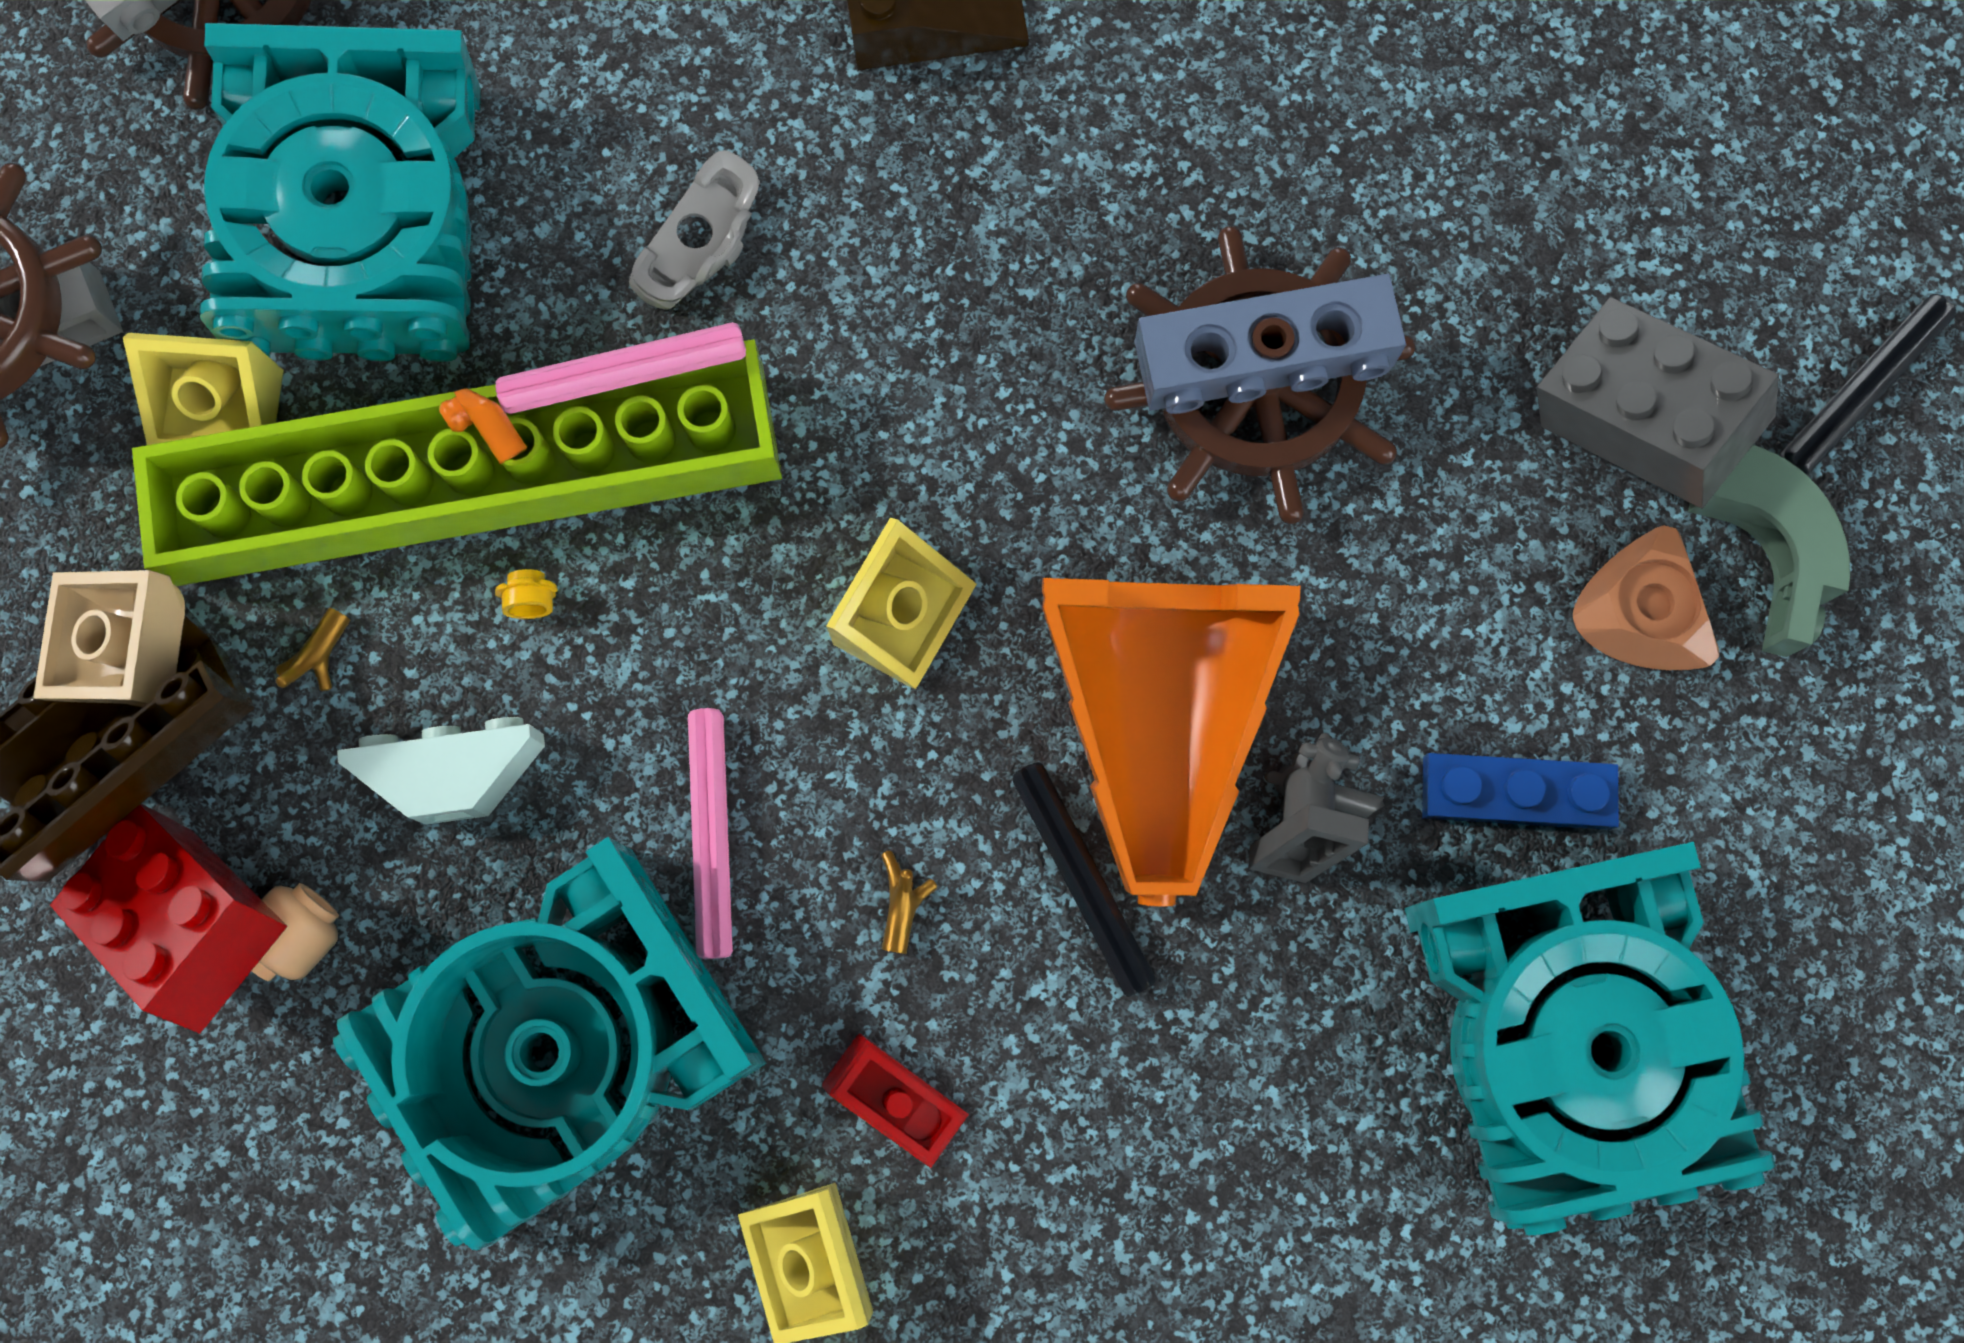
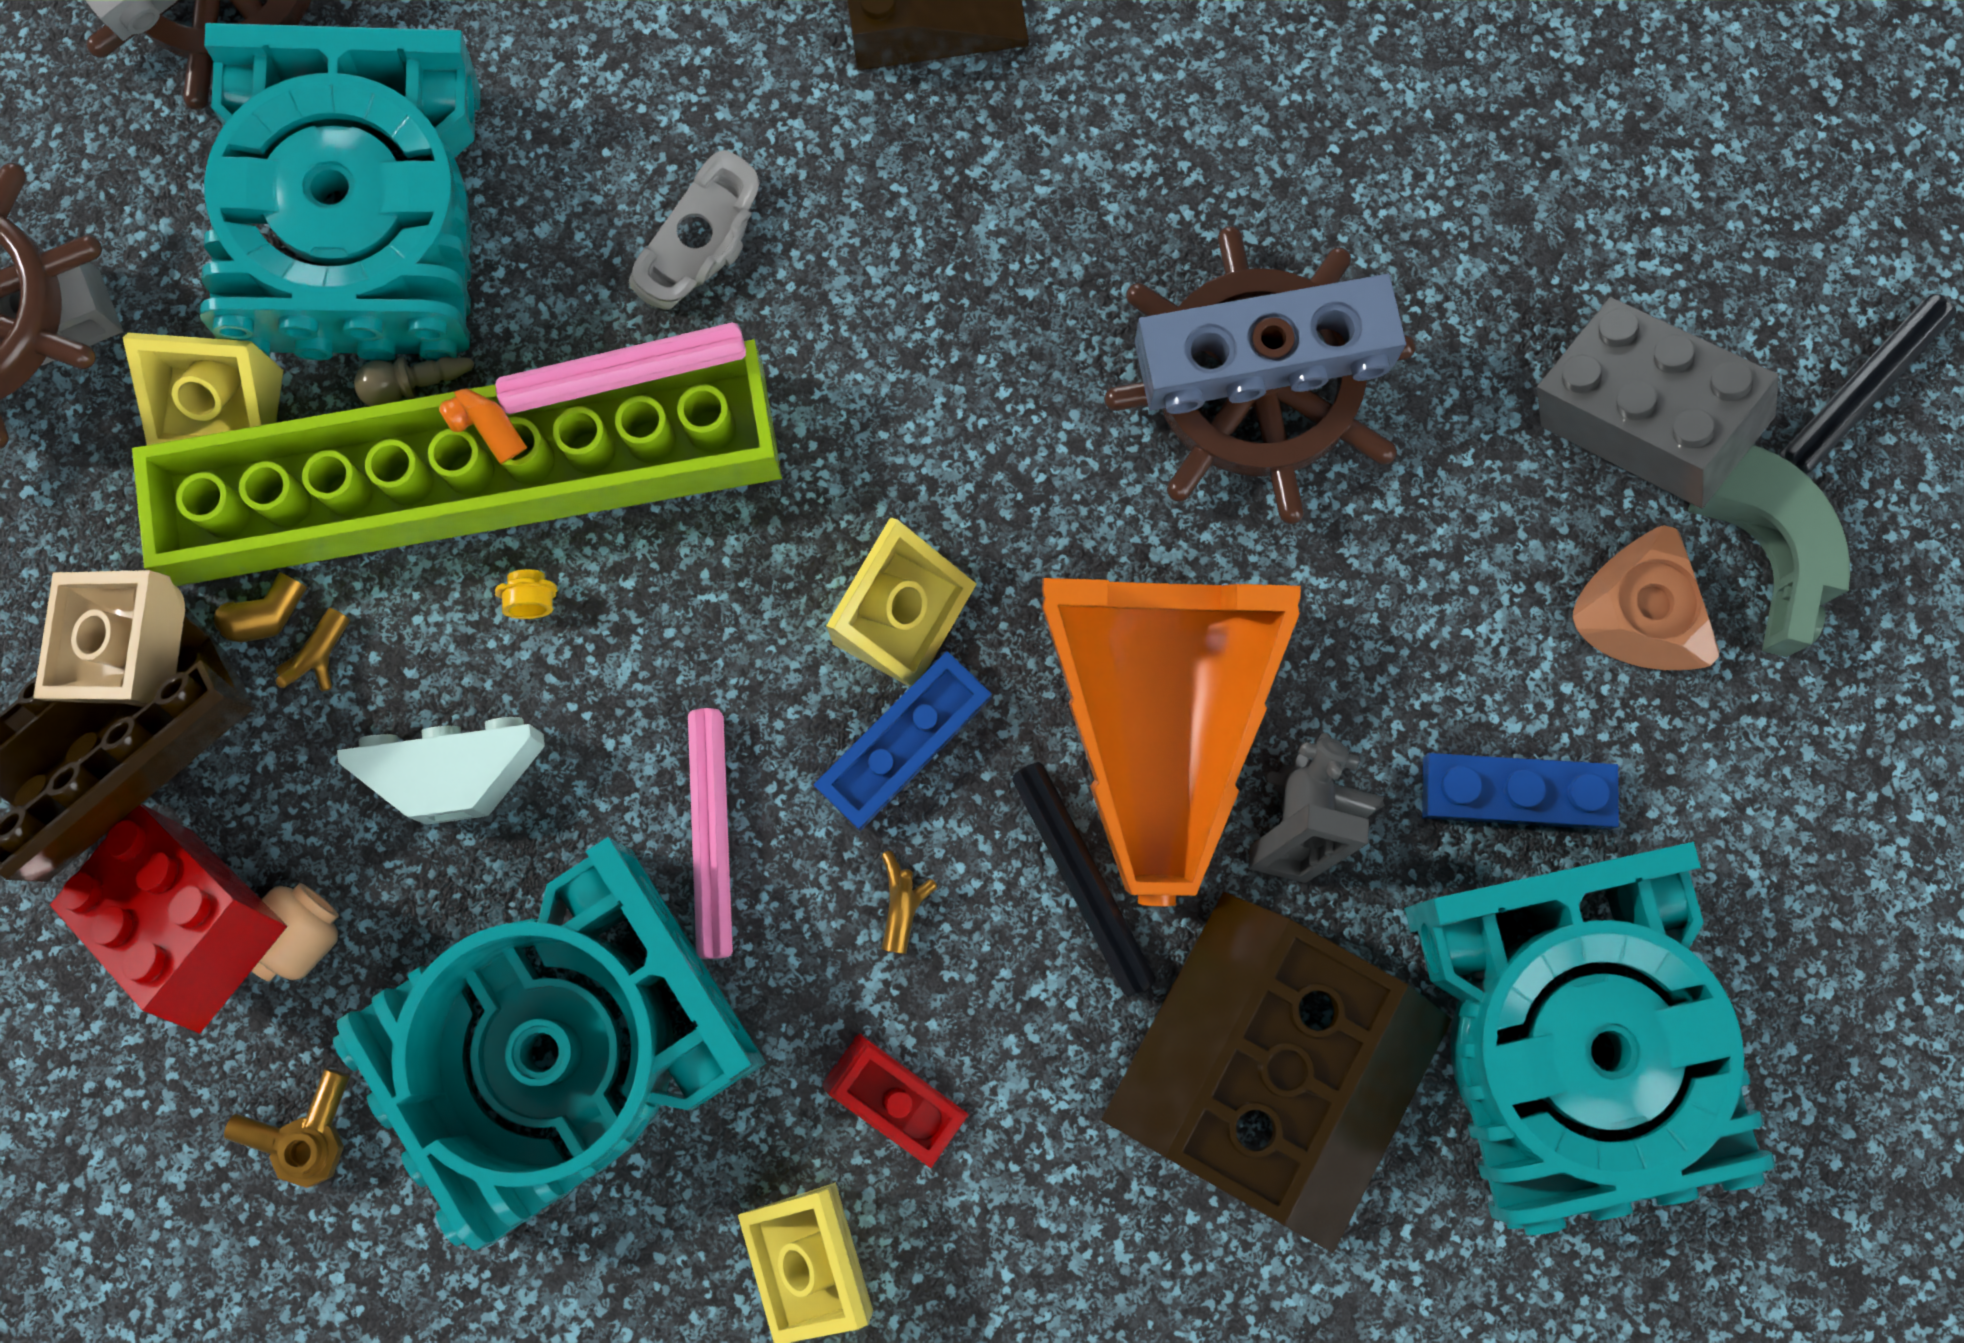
(260, 617): none -> pearl gold arm
(306, 1148): none -> pearl gold piece
(385, 382): none -> dark tan bar
(903, 741): none -> blue plate
(1237, 1045): none -> dark brown slope

